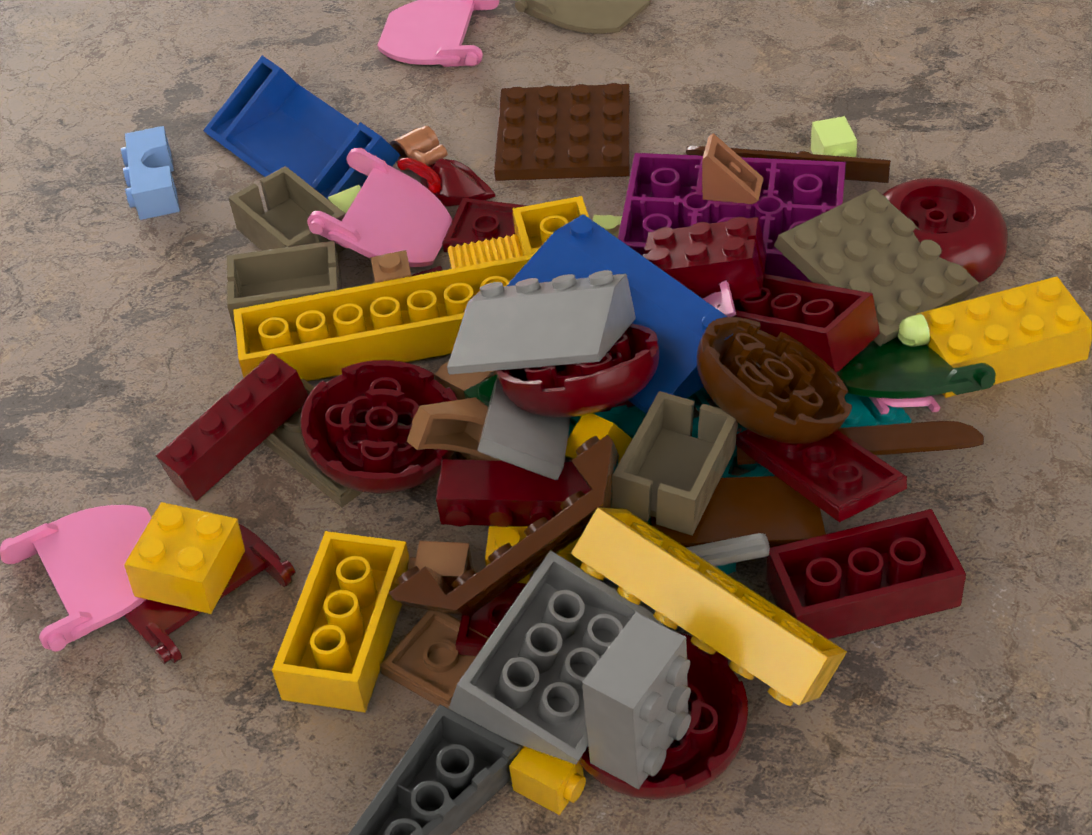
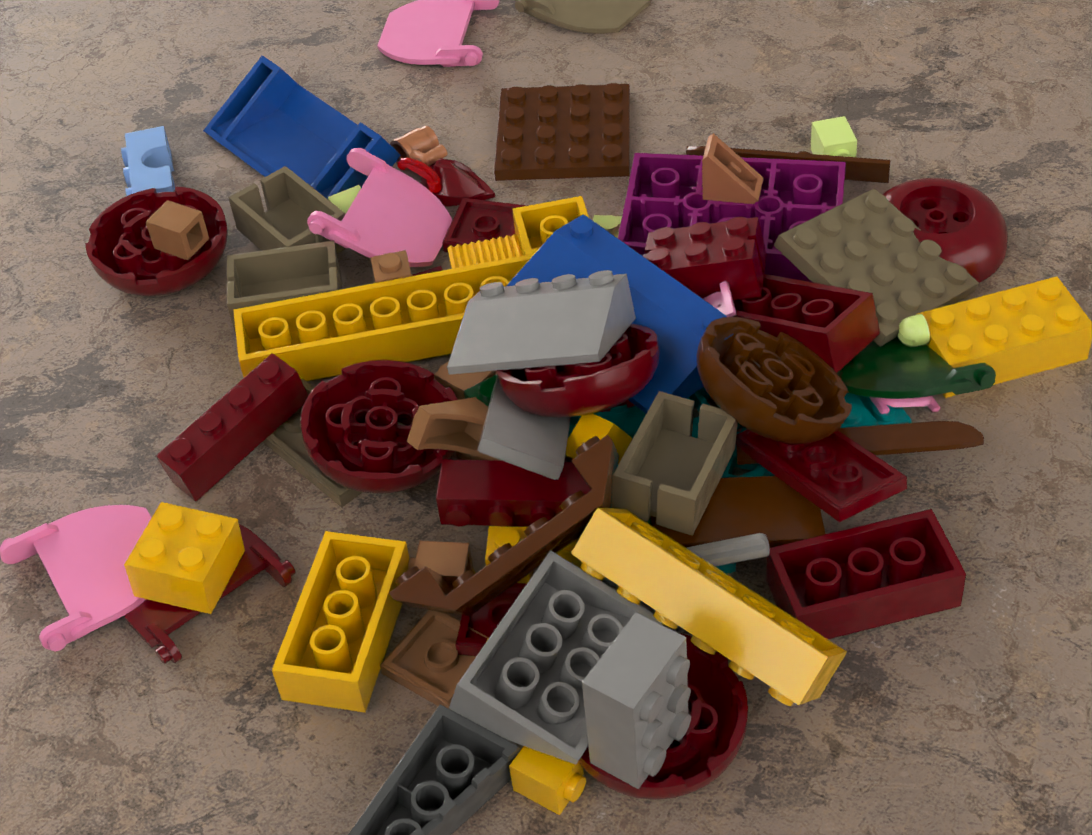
(125, 254): none -> dark red brick
(177, 230): none -> medium nougat brick

